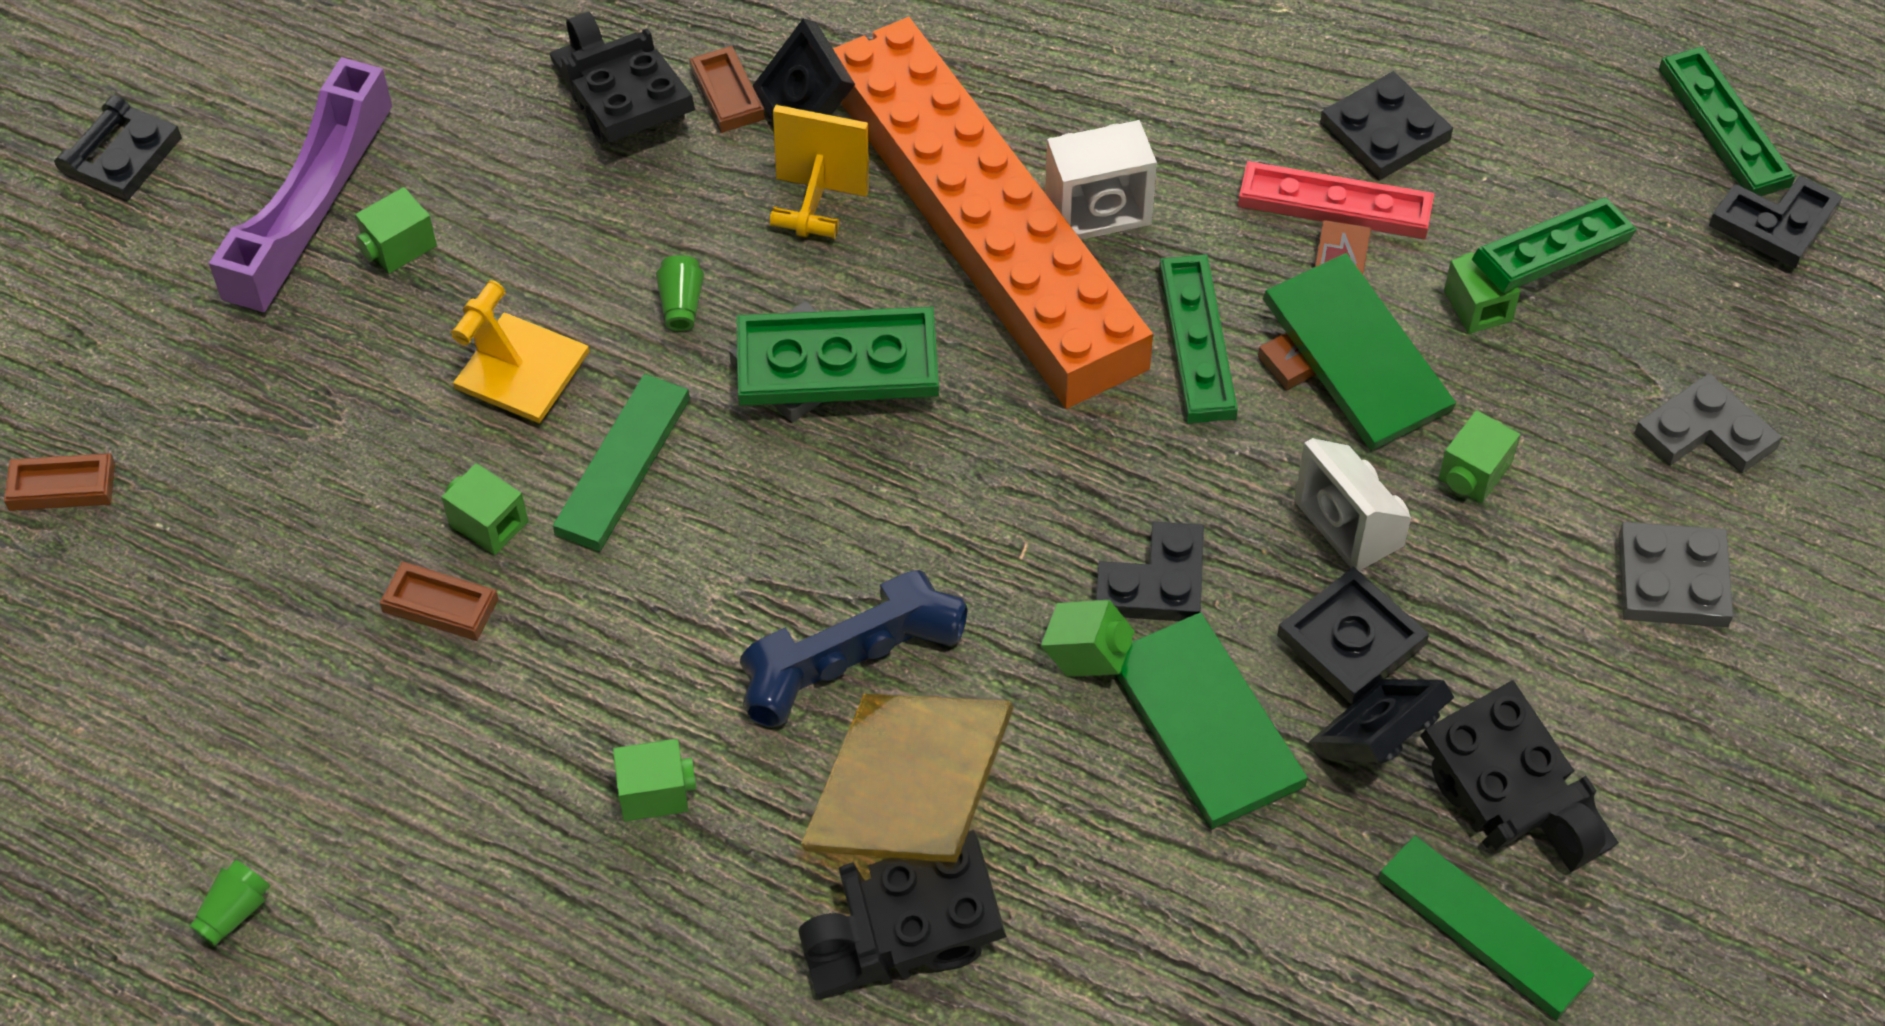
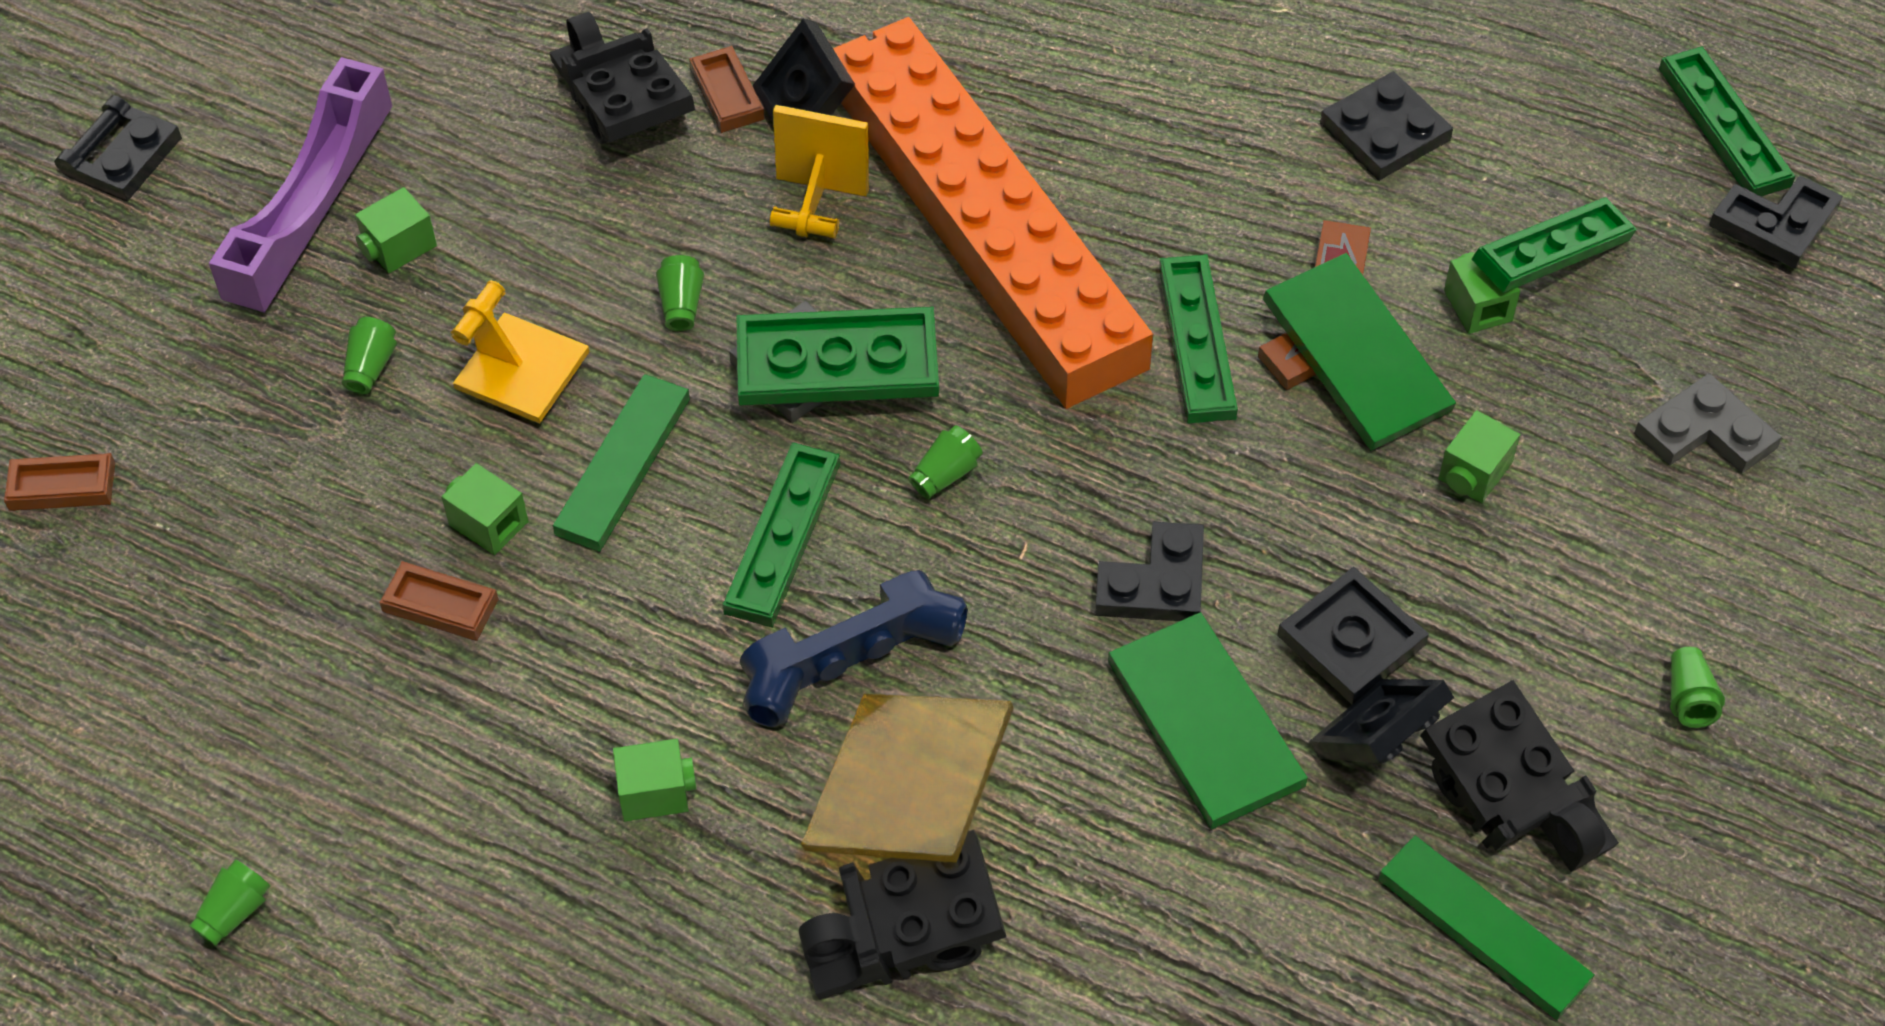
(367, 353): none -> bright green cone
(781, 535): none -> green tile
(946, 461): none -> bright green cone
(1088, 638): bright green brick -> none
(1102, 179): white brick -> none
(1336, 199): coral tile -> none
(1350, 504): white slope -> none
(1675, 574): dark grey plate -> none
(1694, 689): none -> bright green cone

